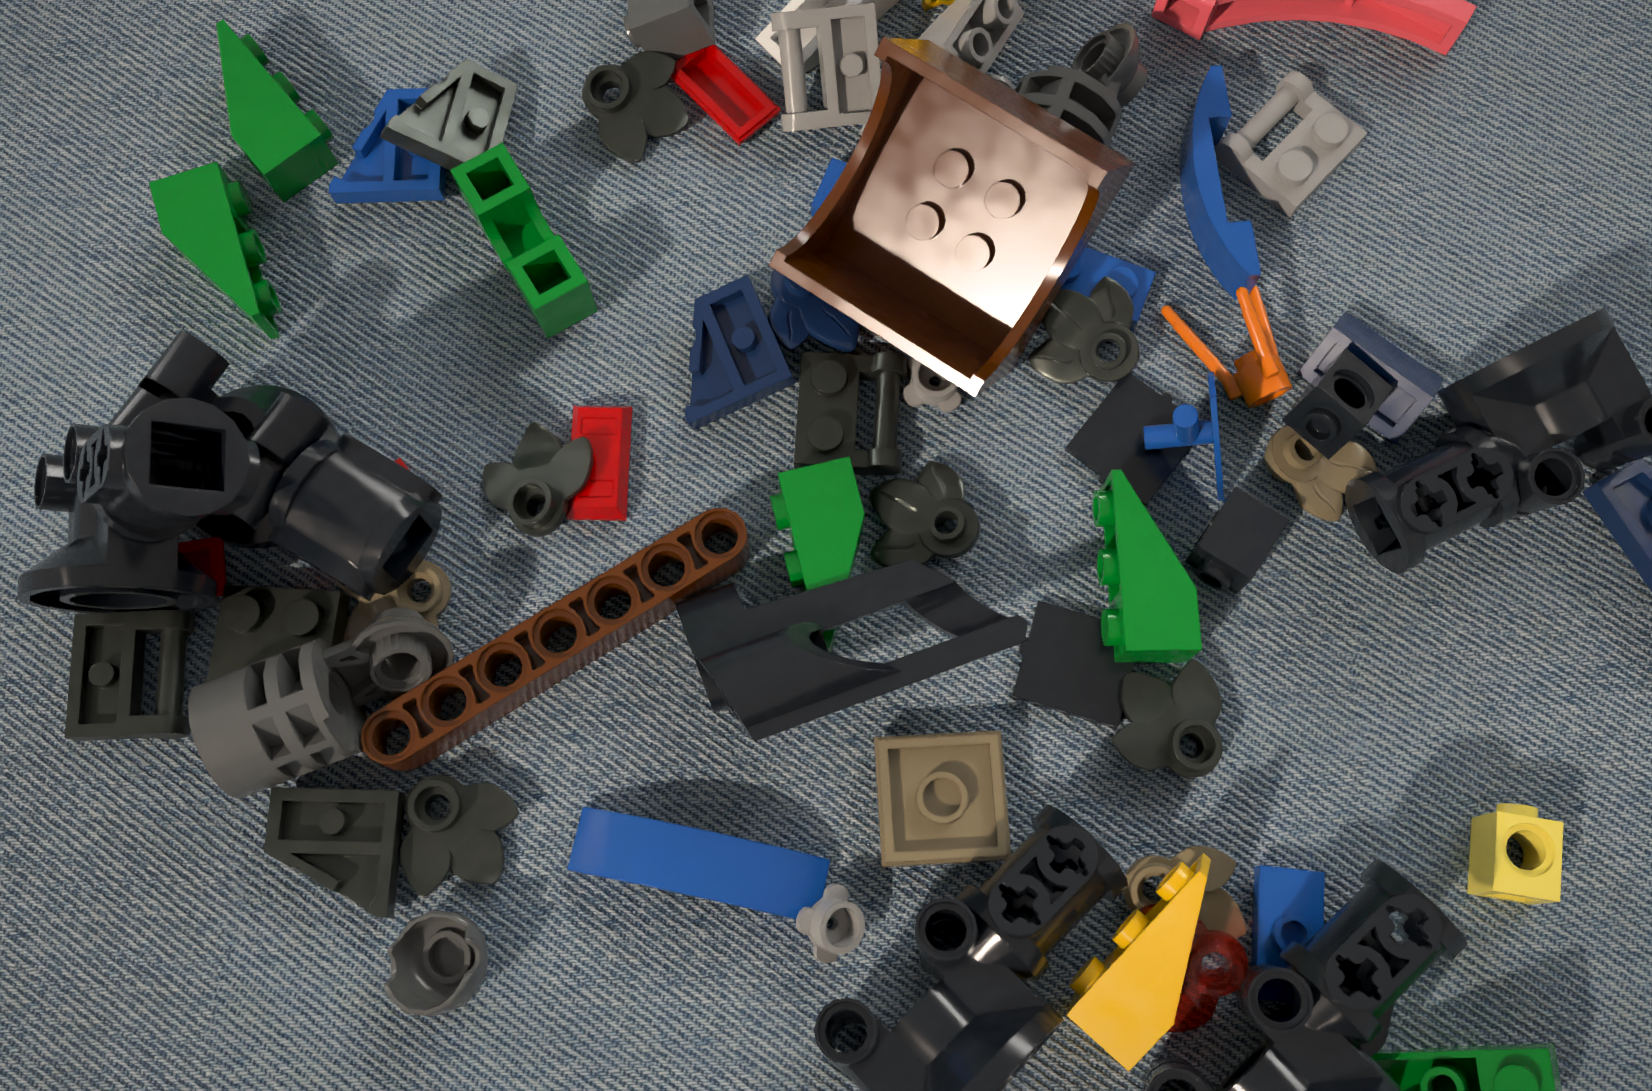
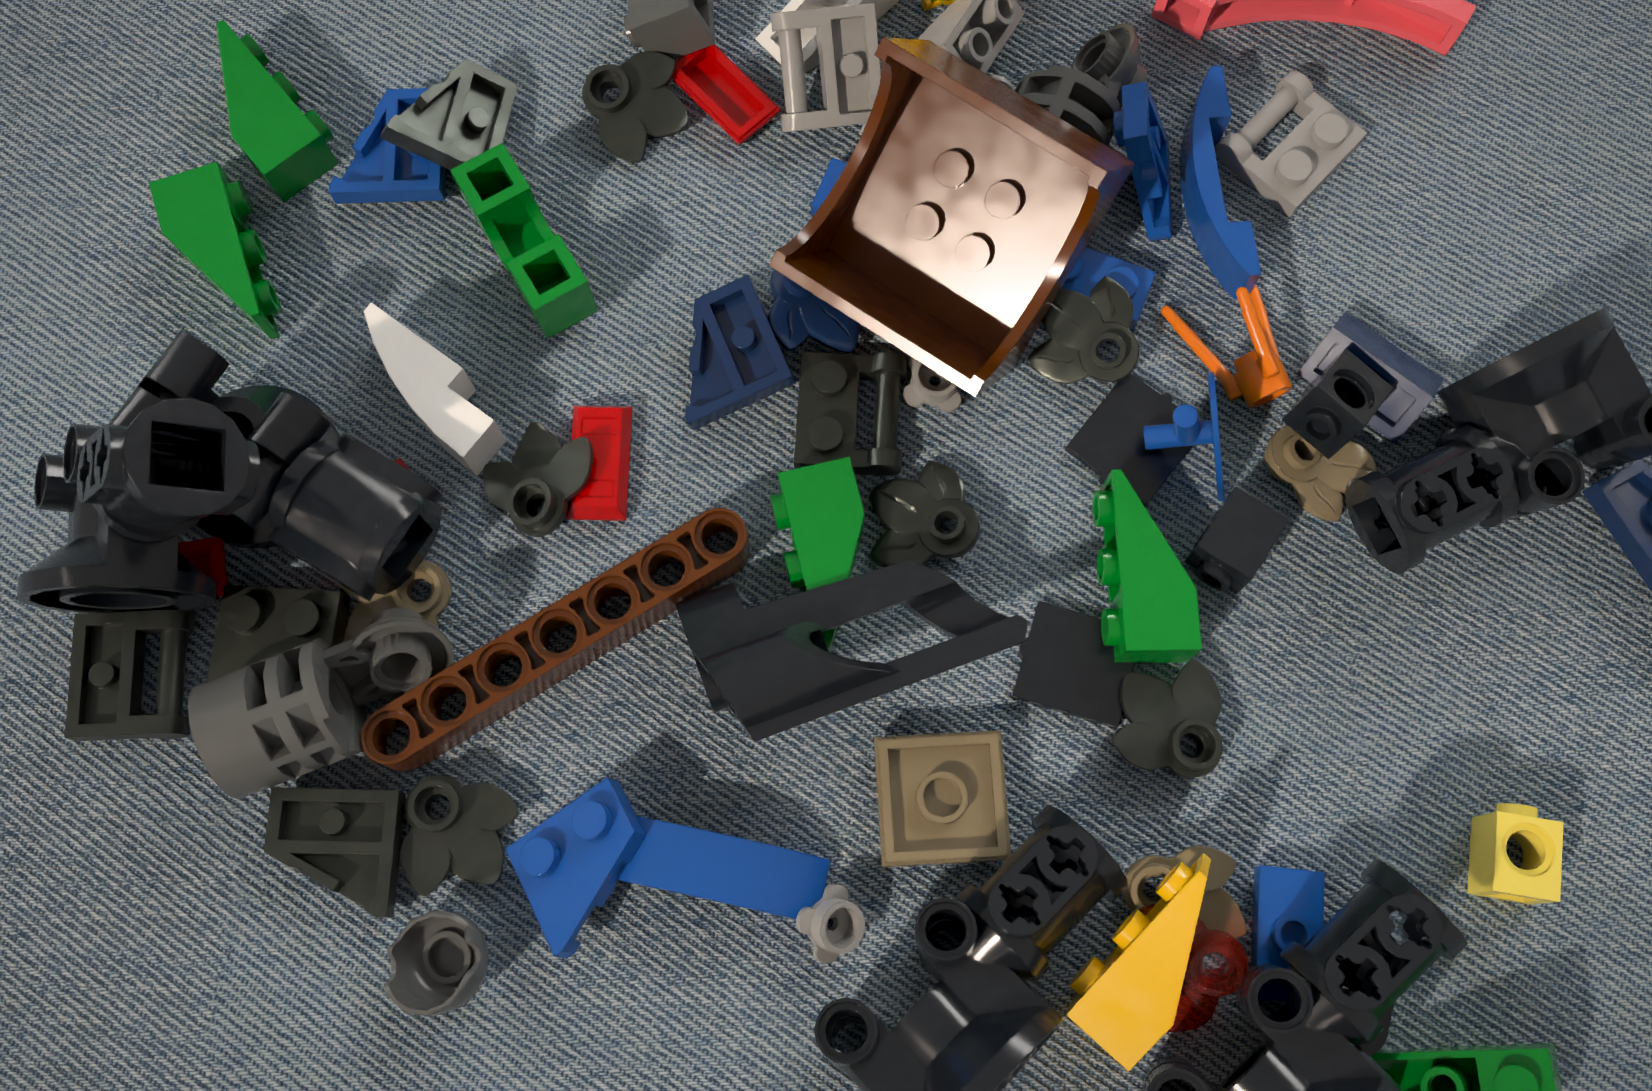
(435, 391): none -> white slope
(575, 861): none -> blue wing
(1146, 145): none -> blue wing

